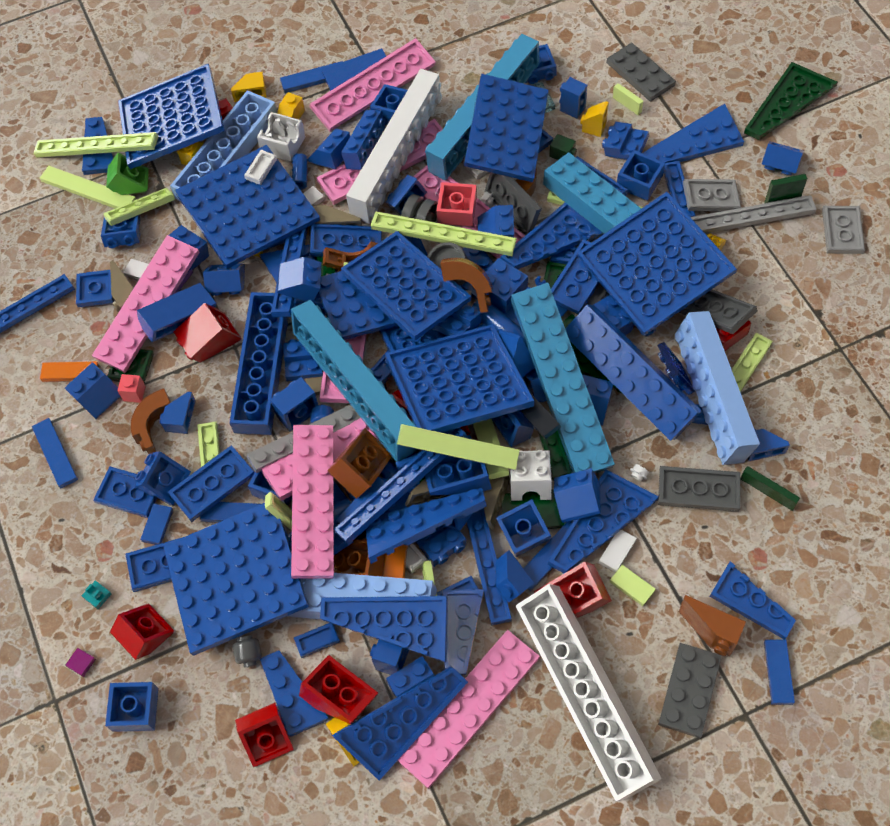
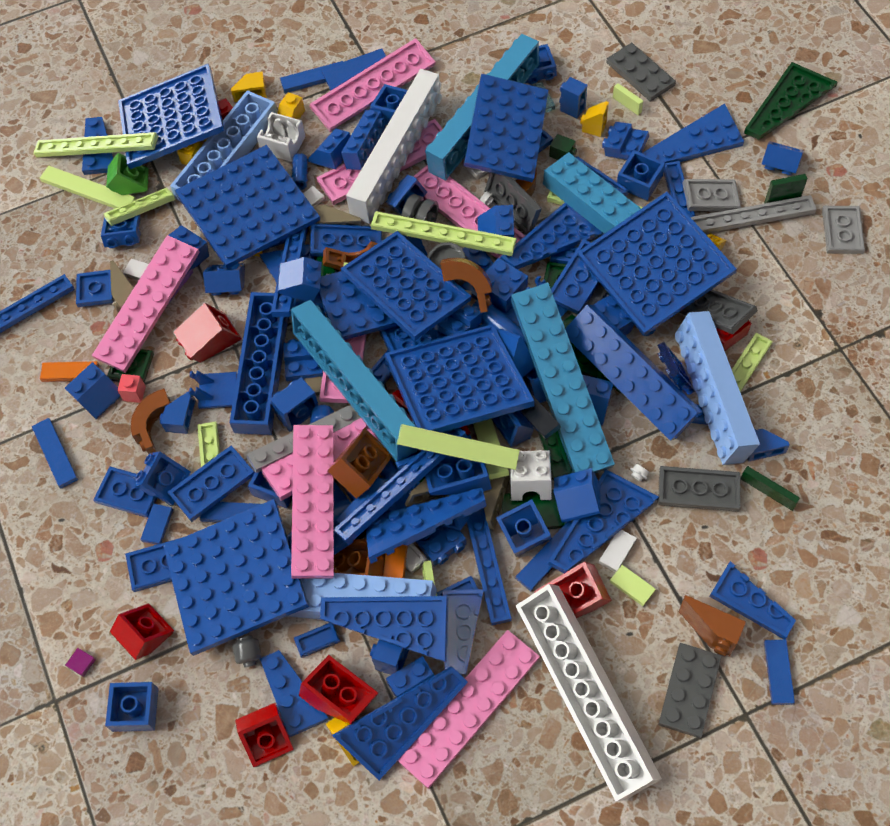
(96, 594): teal tile -> none
(169, 313): blue brick -> none
(214, 389): none -> blue plate
(260, 167): white tile -> none
(279, 509): yellowish green tile -> none
(456, 204): coral brick -> none
(511, 577): blue slope -> none

